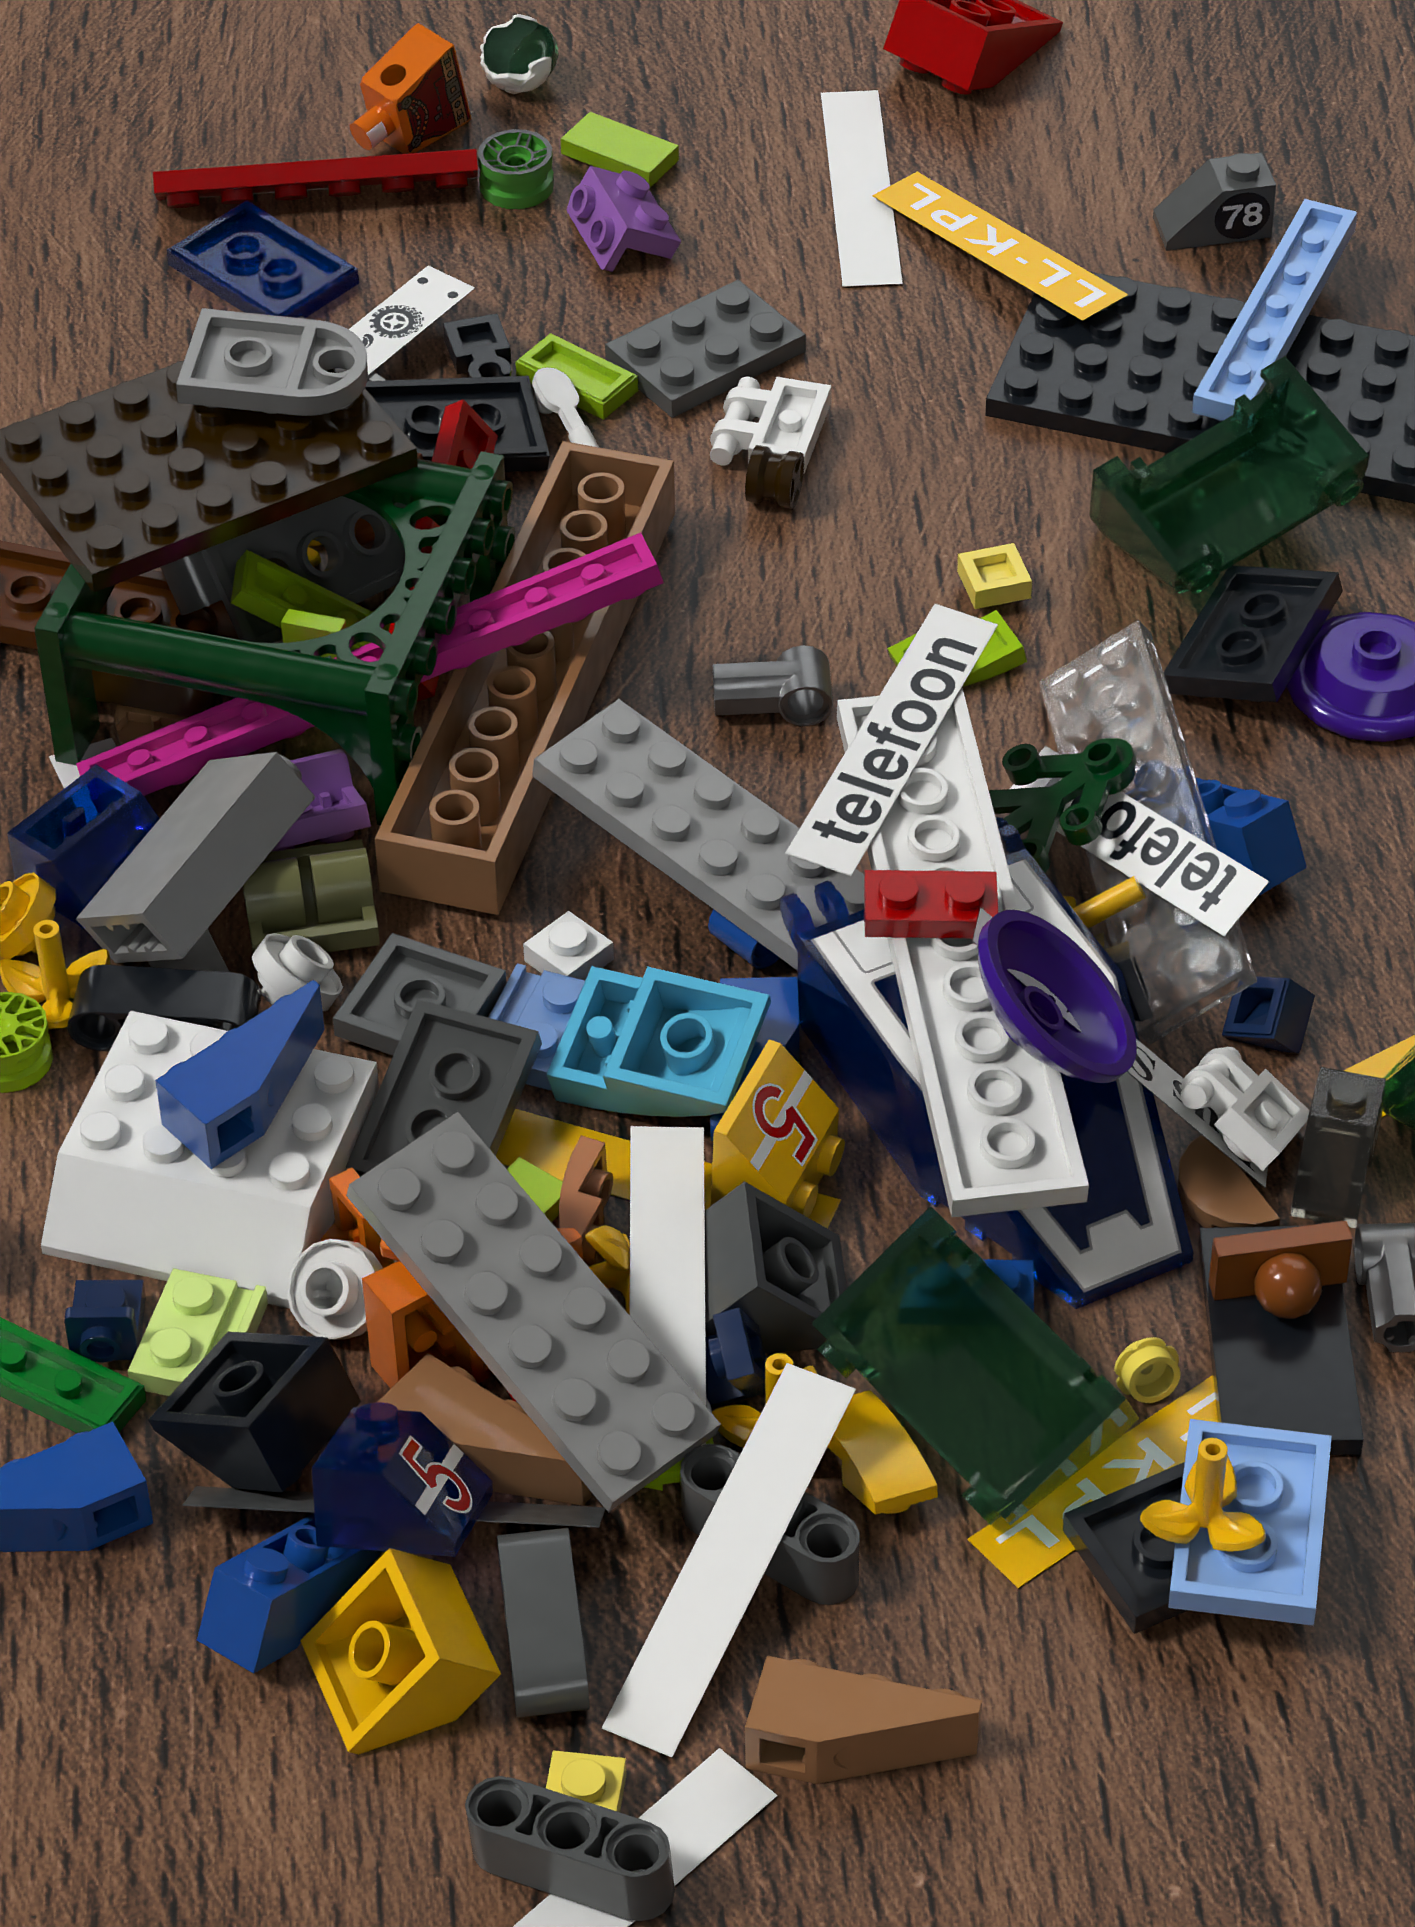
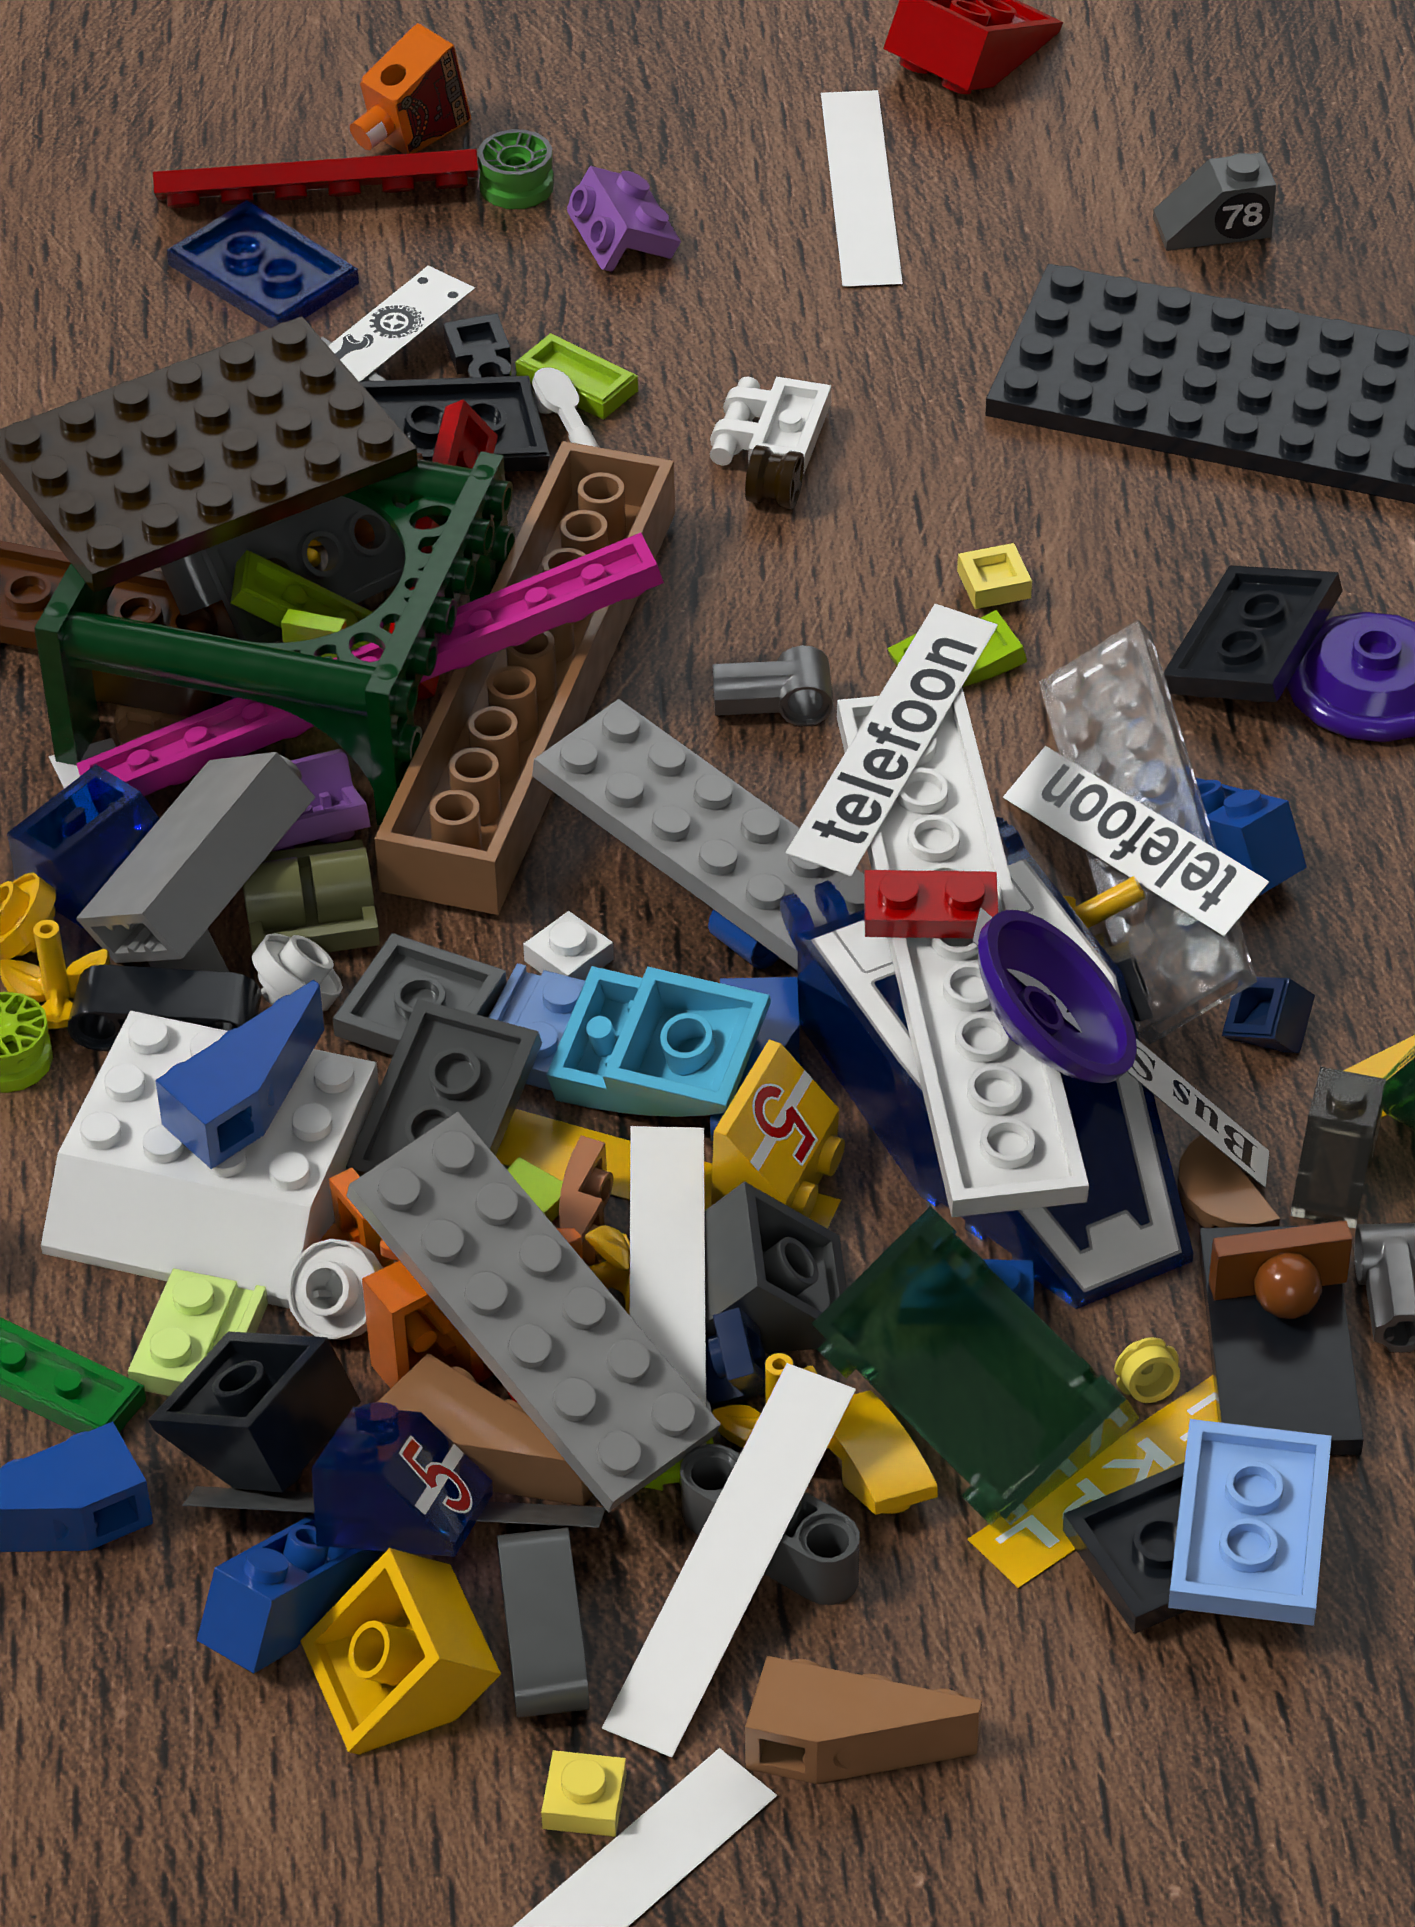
(106, 1319): dark blue bracket -> none
(271, 364): light grey plate -> none
(519, 54): clear green hair -> none
(593, 1873): dark grey beam -> none
(619, 148): lime tile -> none
(706, 347): dark grey plate -> none
(1000, 246): yellow sticker -> none
(1098, 771): dark green plant -> none
(1210, 1488): yellow plant -> none
(1231, 485): clear green windscreen -> none
(1254, 1110): white plate -> none
(1276, 307): light blue plate -> none

